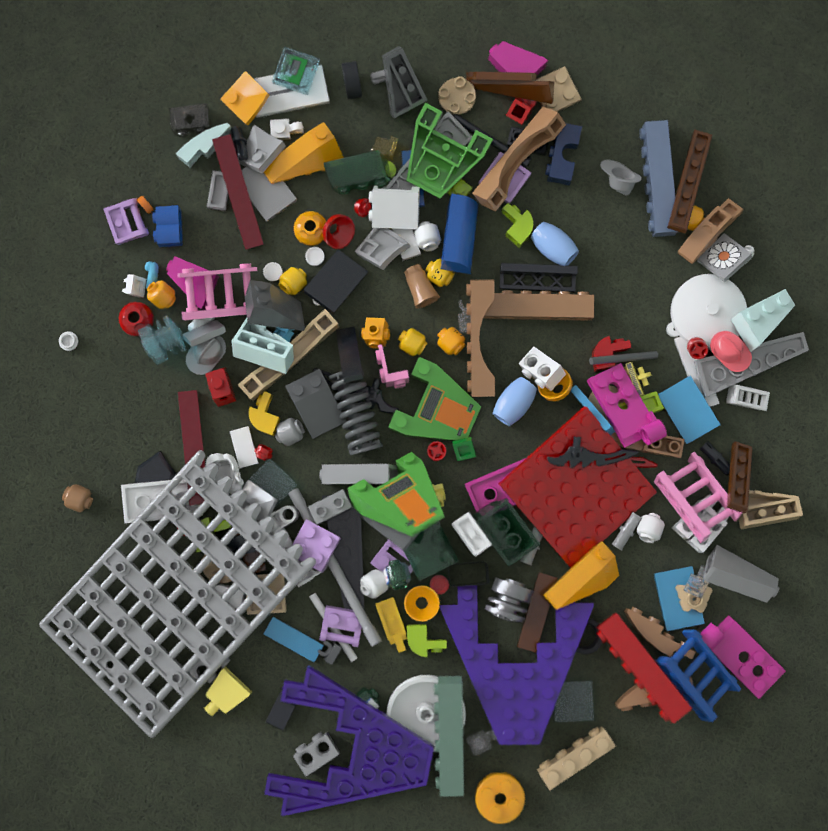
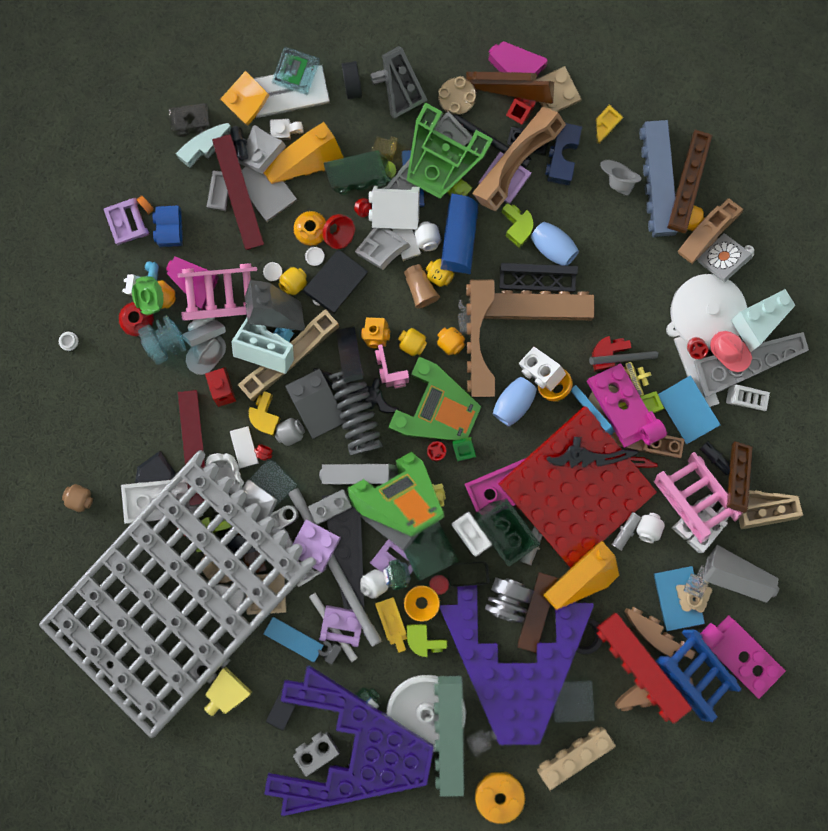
(147, 295): none -> bright green tile
(606, 122): none -> yellow tile

